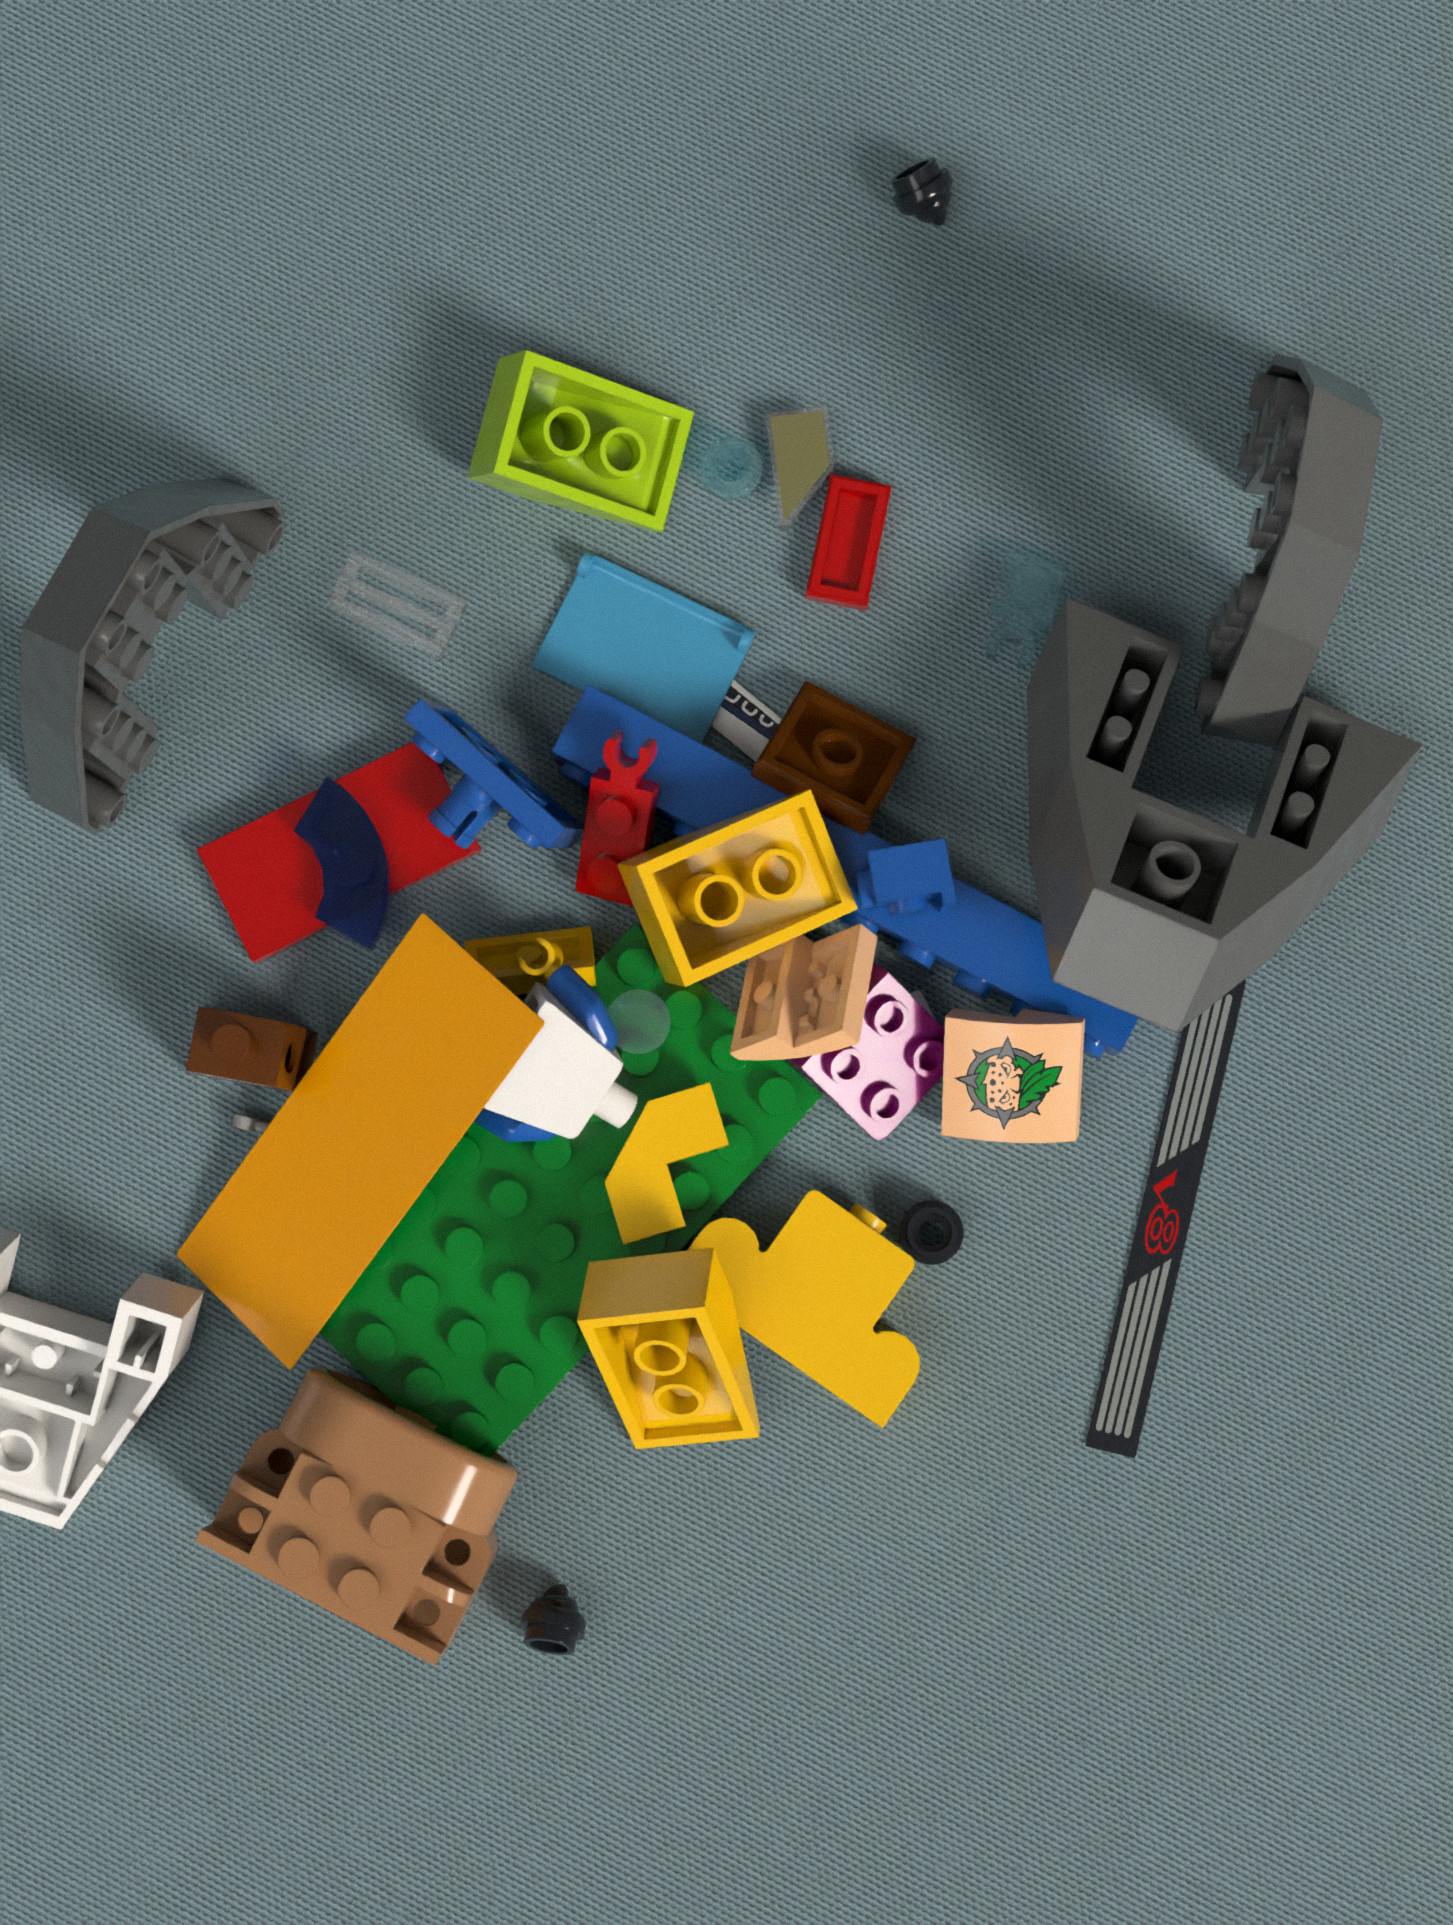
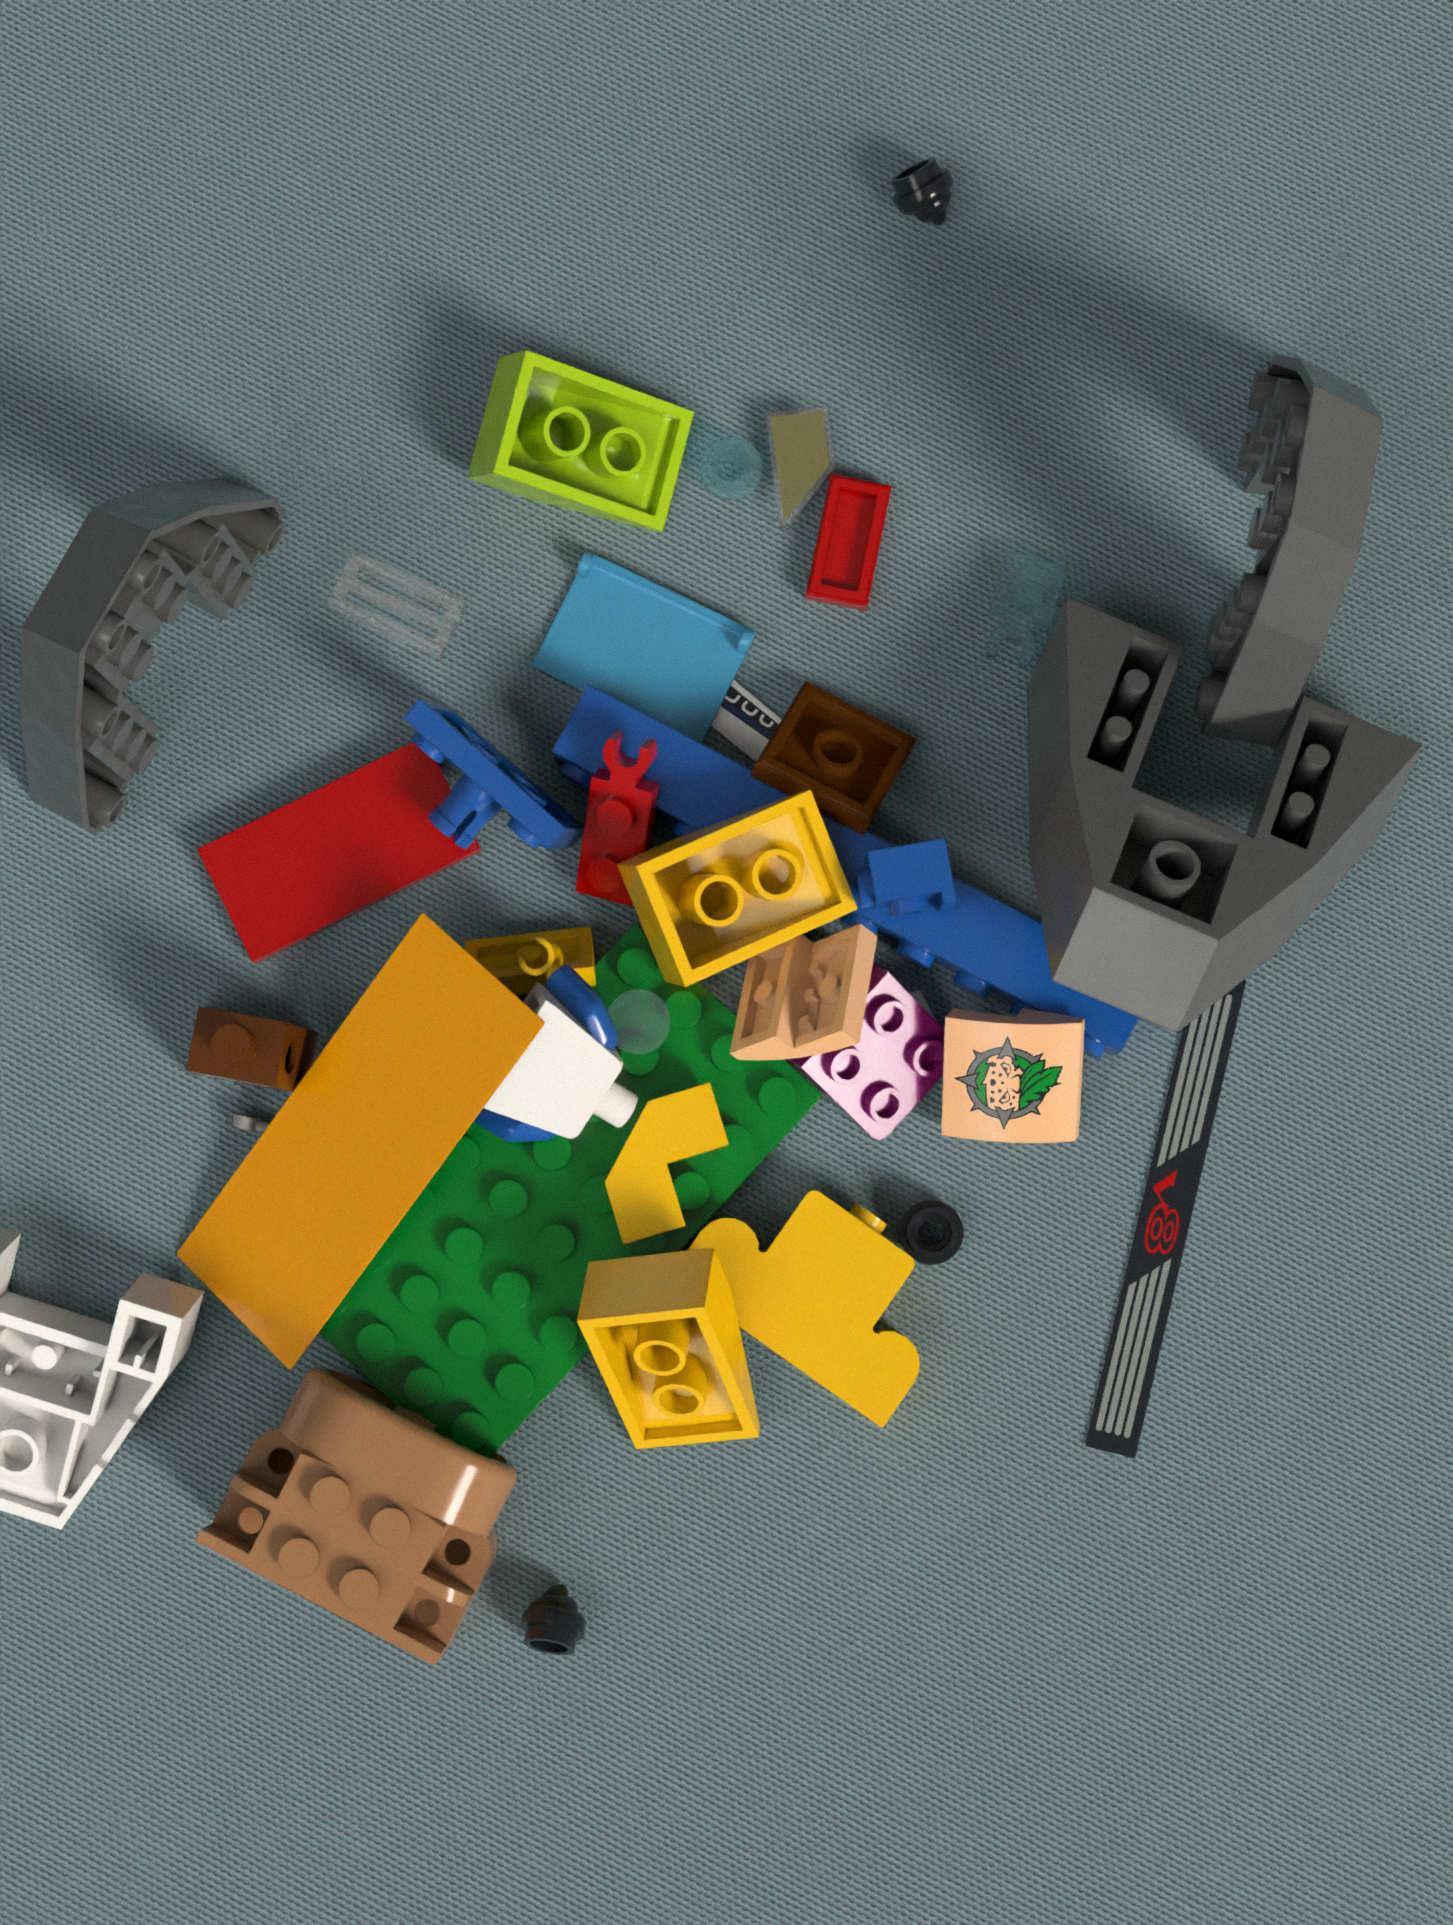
(352, 864): clear blue tile -> none

